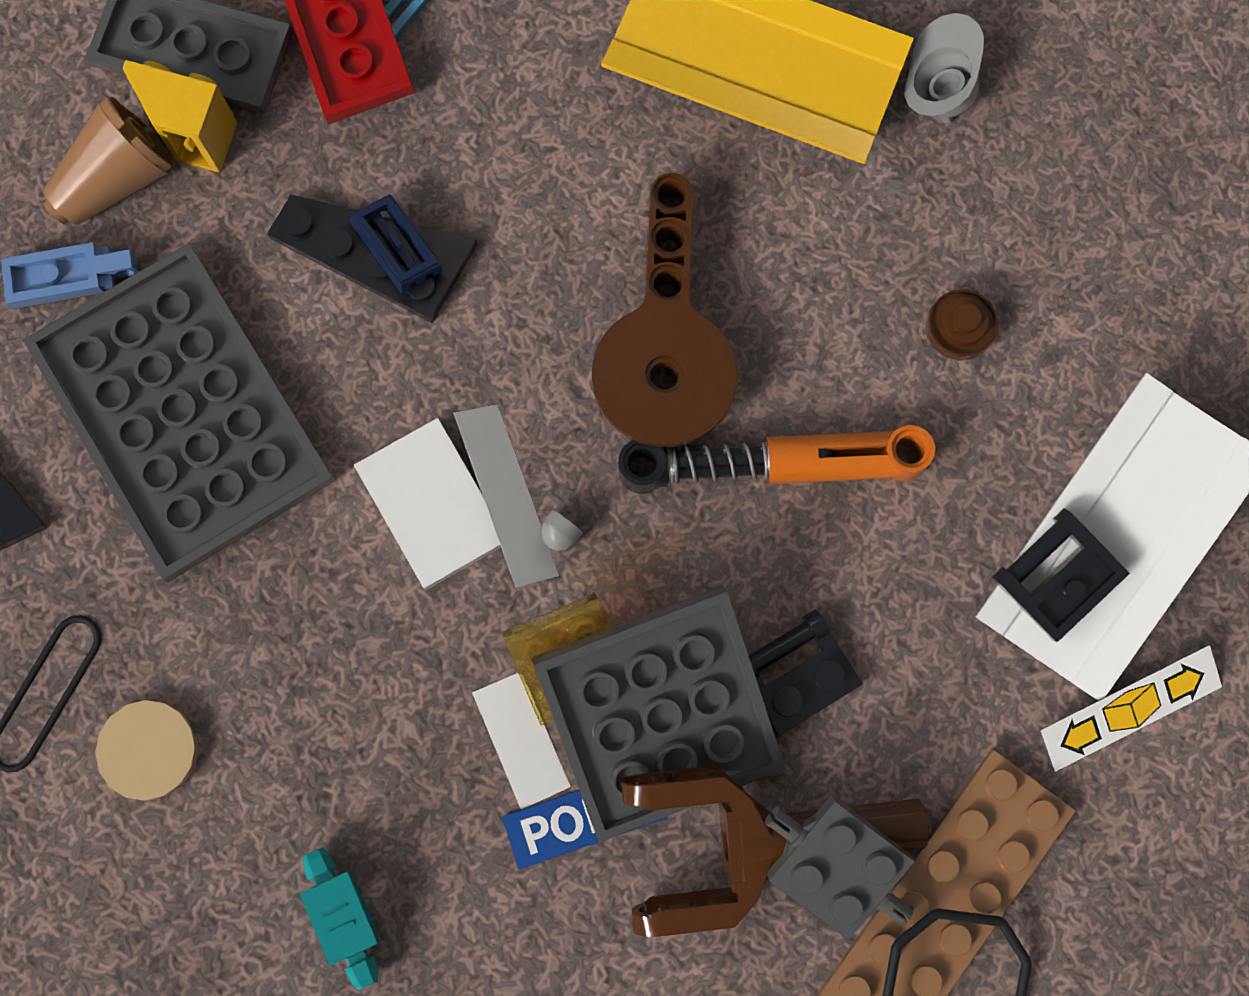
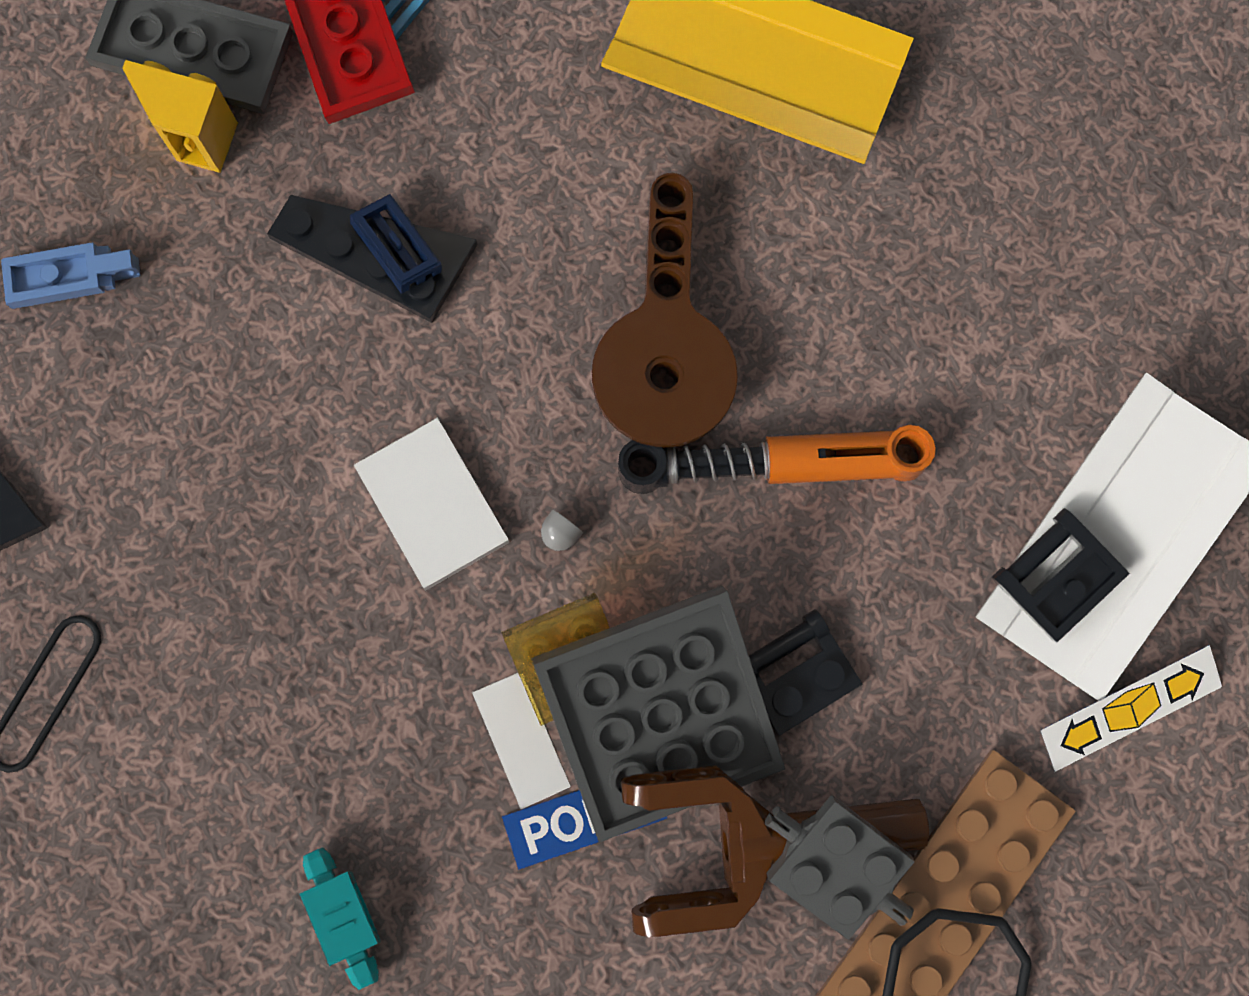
(105, 164): medium nougat cone -> none
(146, 750): tan tile -> none
(178, 412): dark grey plate -> none
(506, 495): white sticker -> none
(946, 67): light grey piece -> none
(961, 324): reddish brown plate -> none

